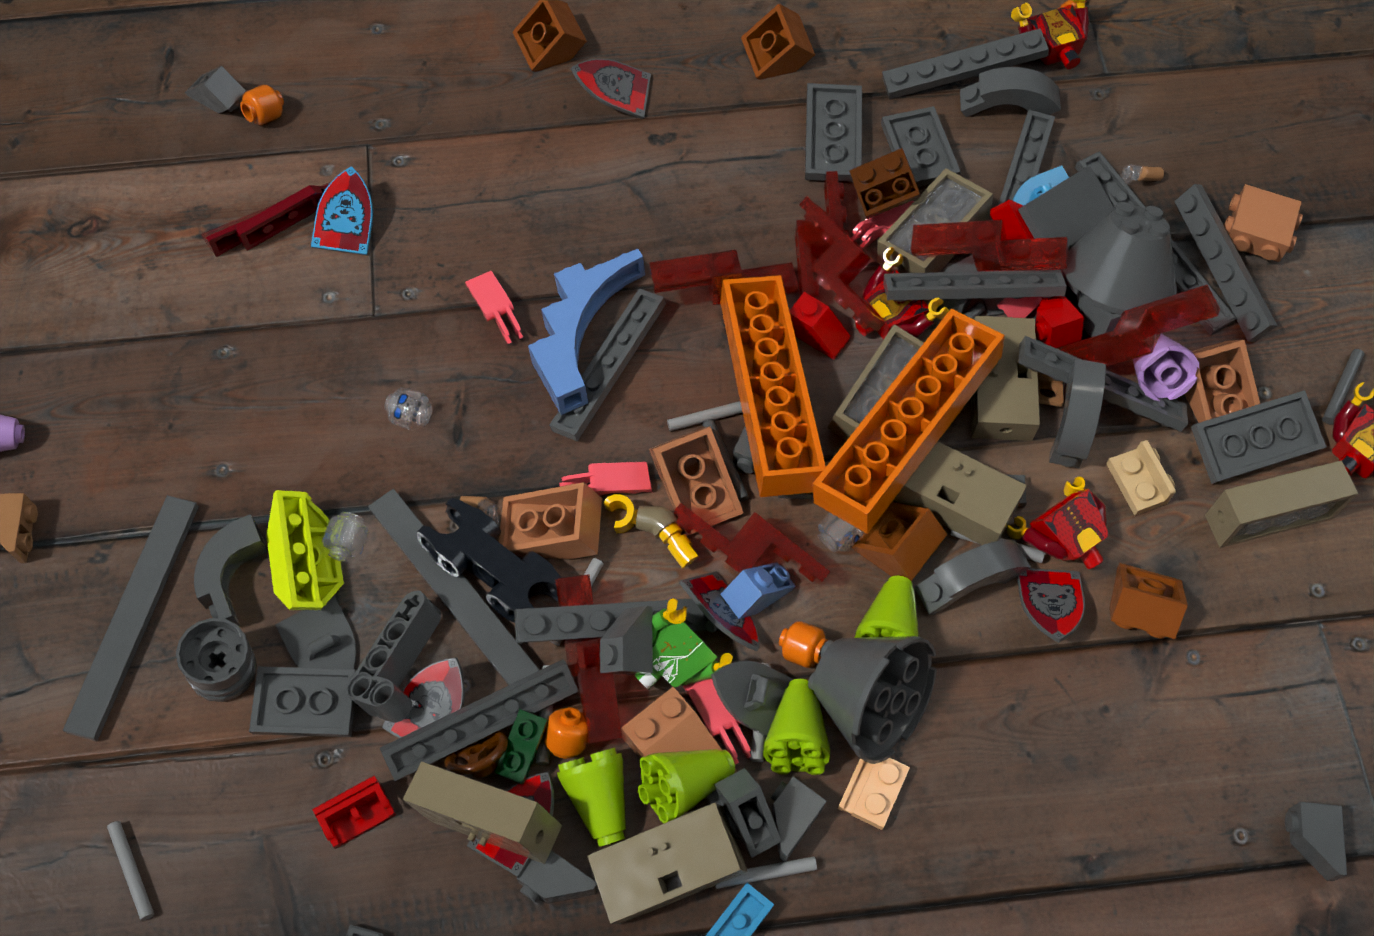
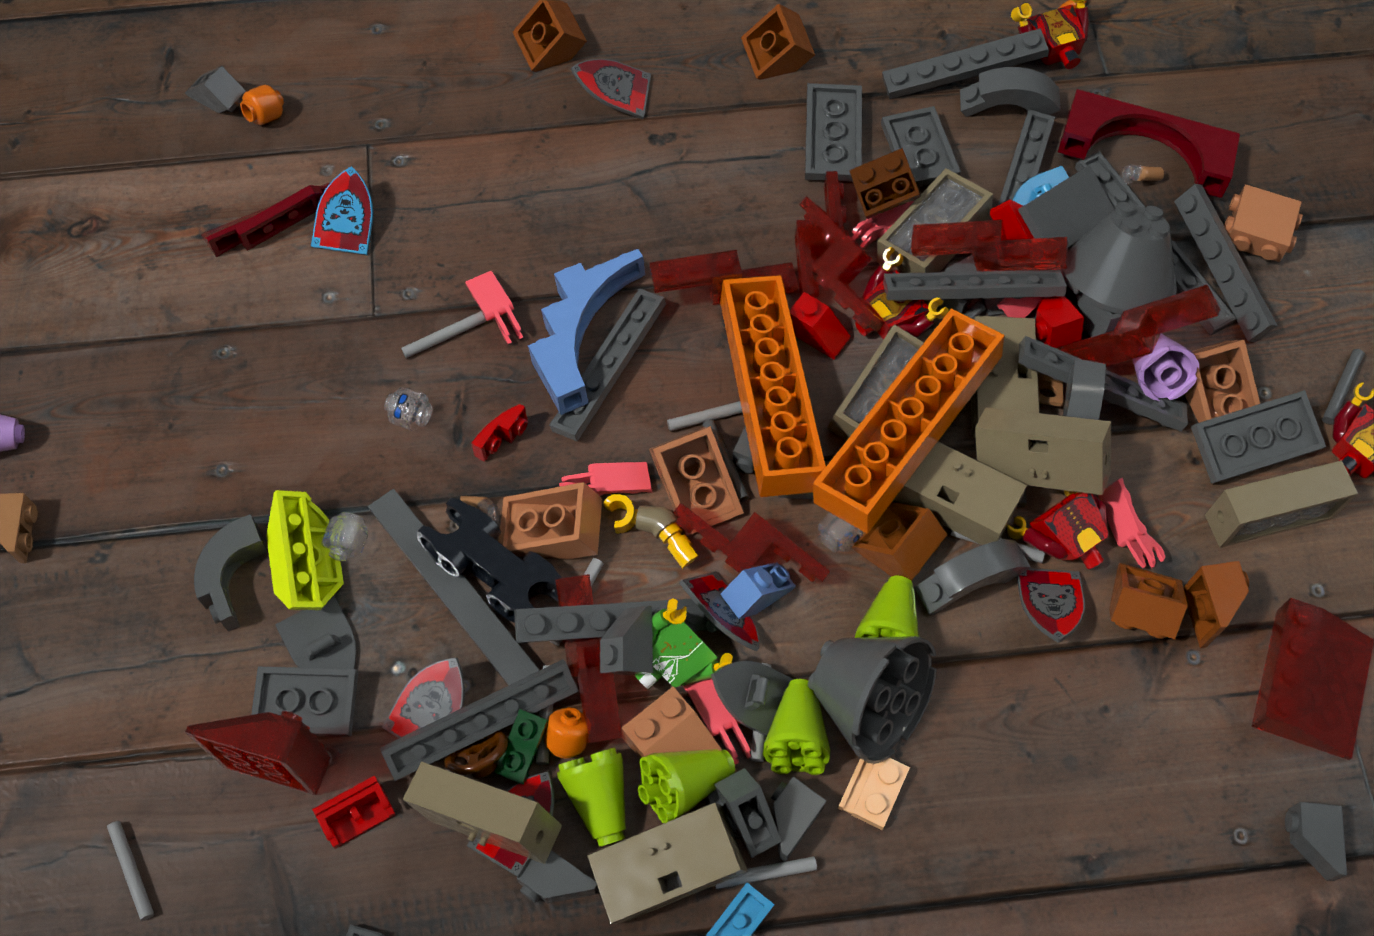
(131, 619): dark grey tile -> none
(213, 643): dark grey wheel -> none
(266, 748): none -> clear red slope
(391, 657): dark grey beam -> none
(443, 334): none -> light grey bar
(505, 426): none -> red slope
(802, 644): orange head -> none
(1046, 449): none -> dark tan brick
(1127, 527): none -> coral arm
(1142, 478): tan bracket -> none
(1204, 147): none -> dark red arch
(1214, 598): none -> dark orange slope
(1313, 679): none -> clear red slope

